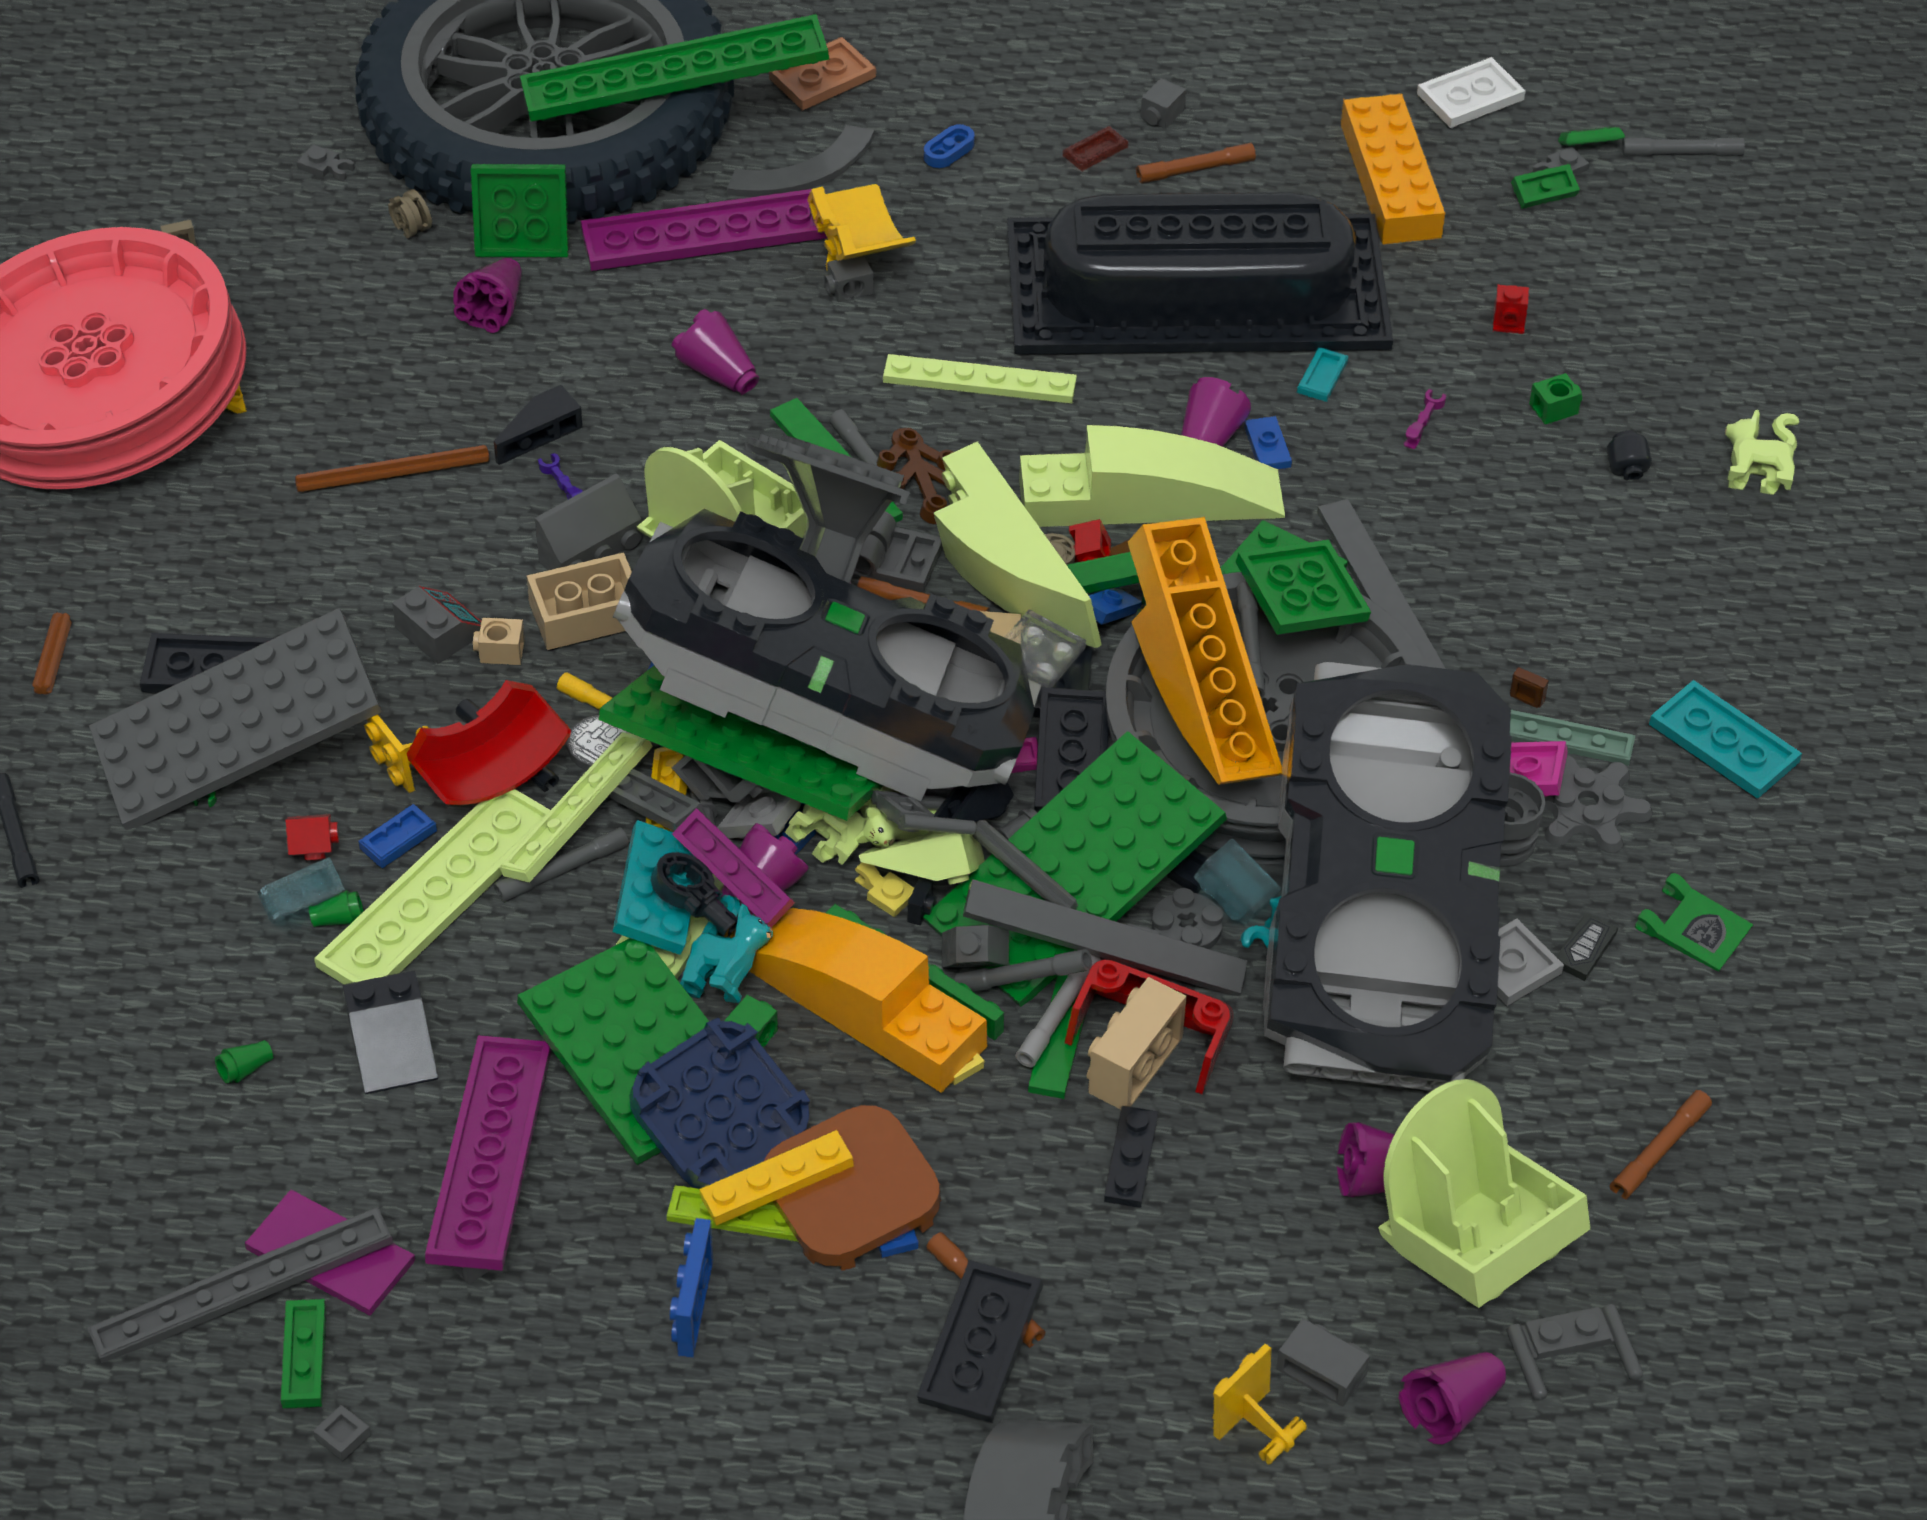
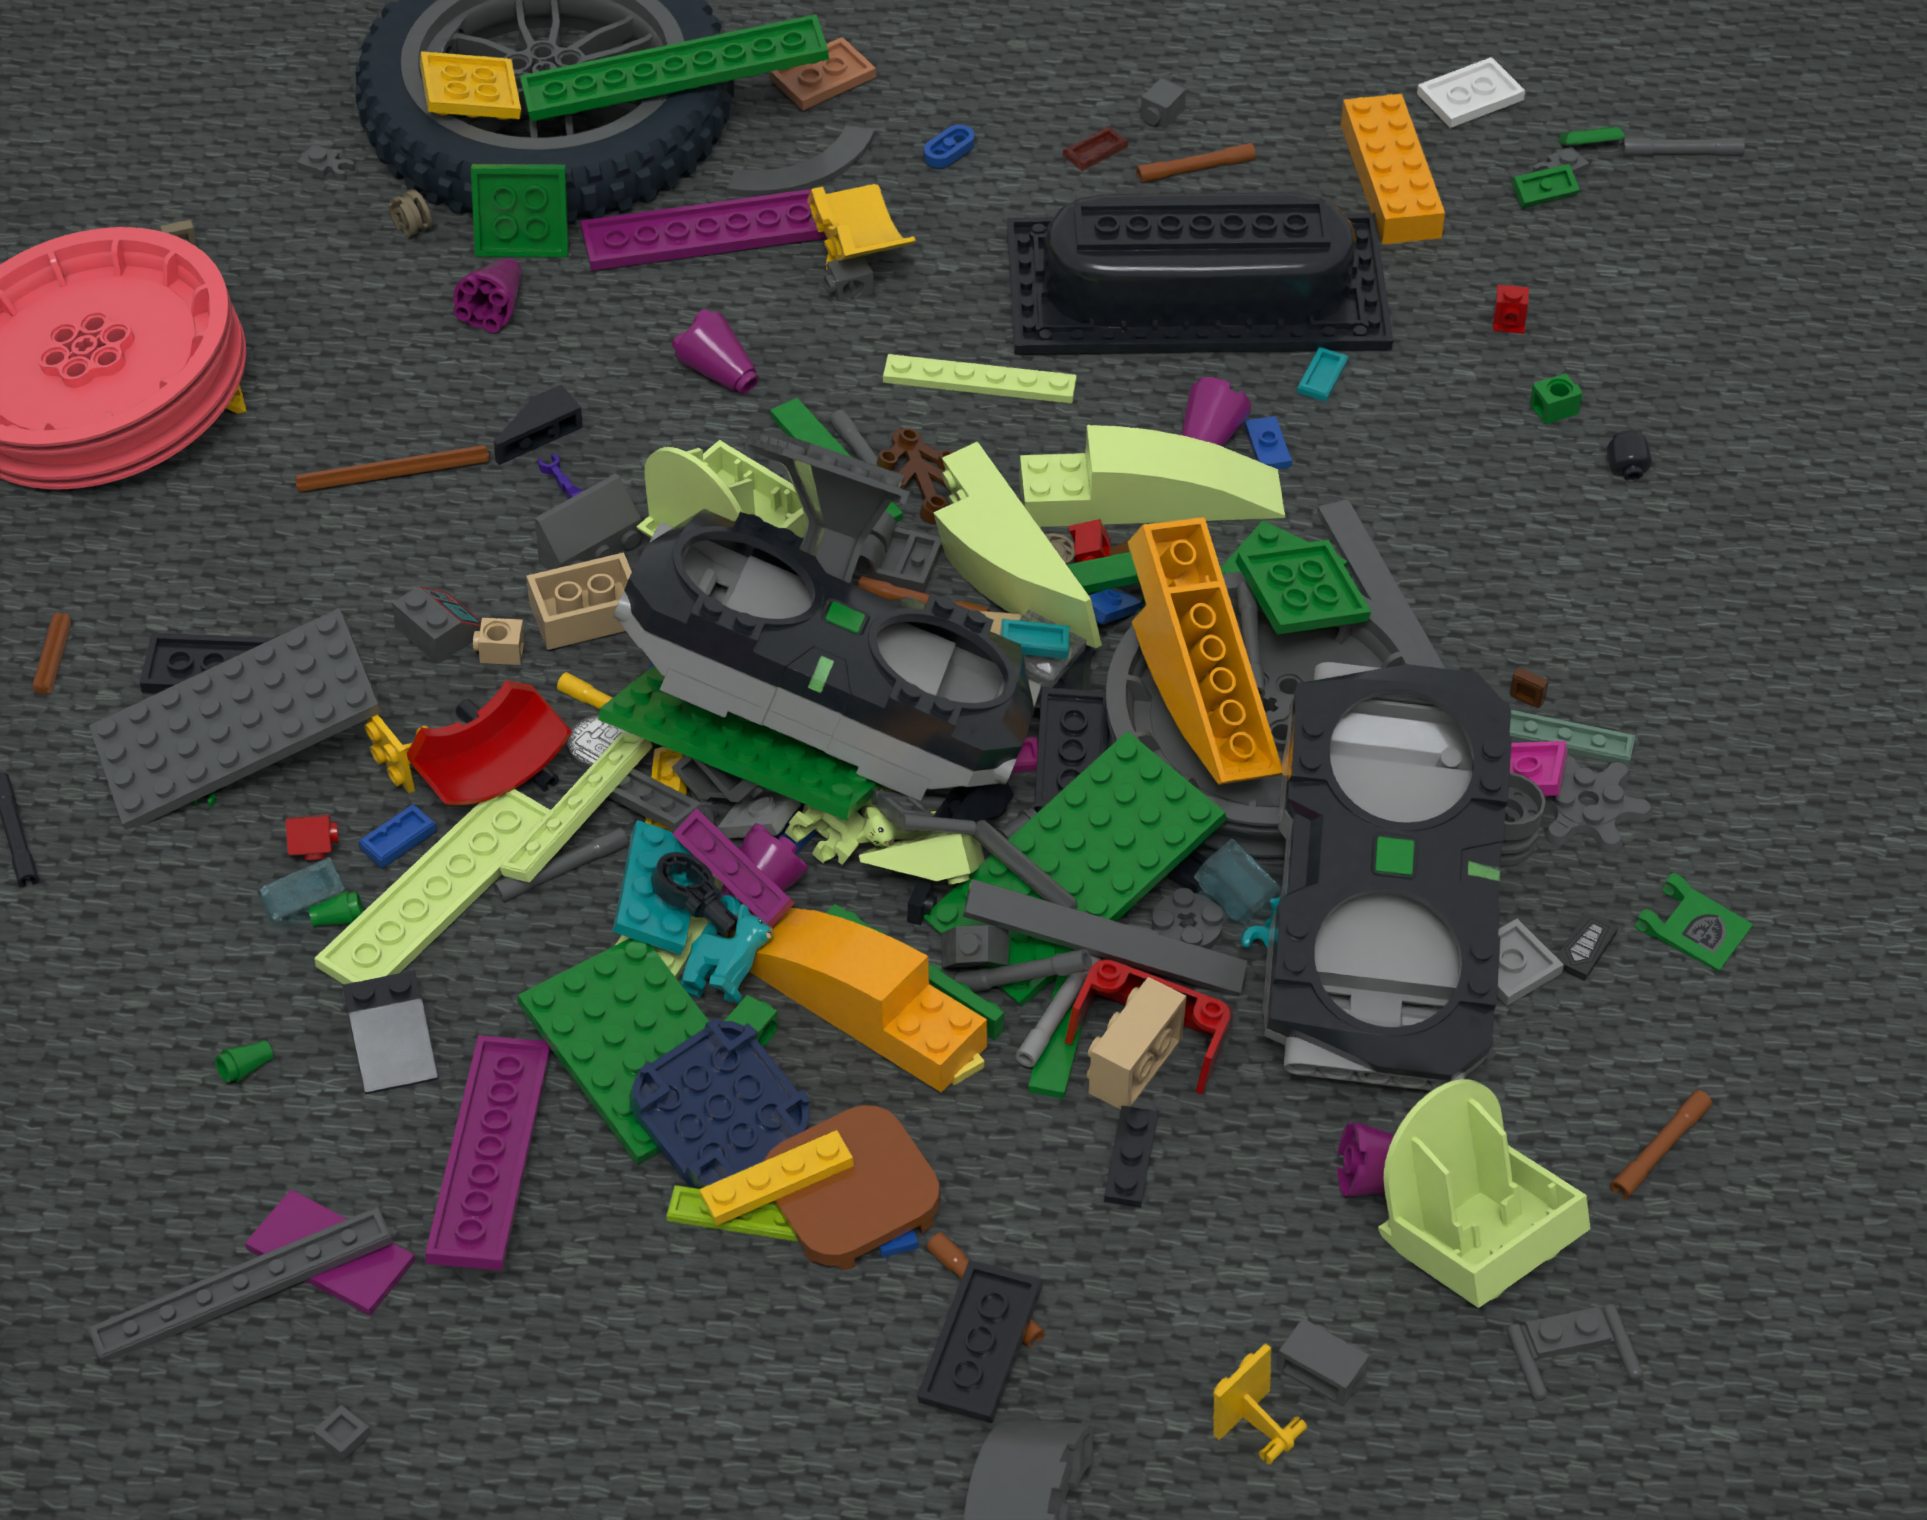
(303, 1353): green plate -> none
(470, 85): none -> yellow plate
(693, 1283): blue plate -> none
(885, 892): light yellow plate -> none
(1038, 638): none -> teal tile
(1415, 431): magenta piece -> none
(1450, 1394): magenta cone -> none
(1725, 739): teal plate -> none
(1762, 457): yellowish green animal -> none

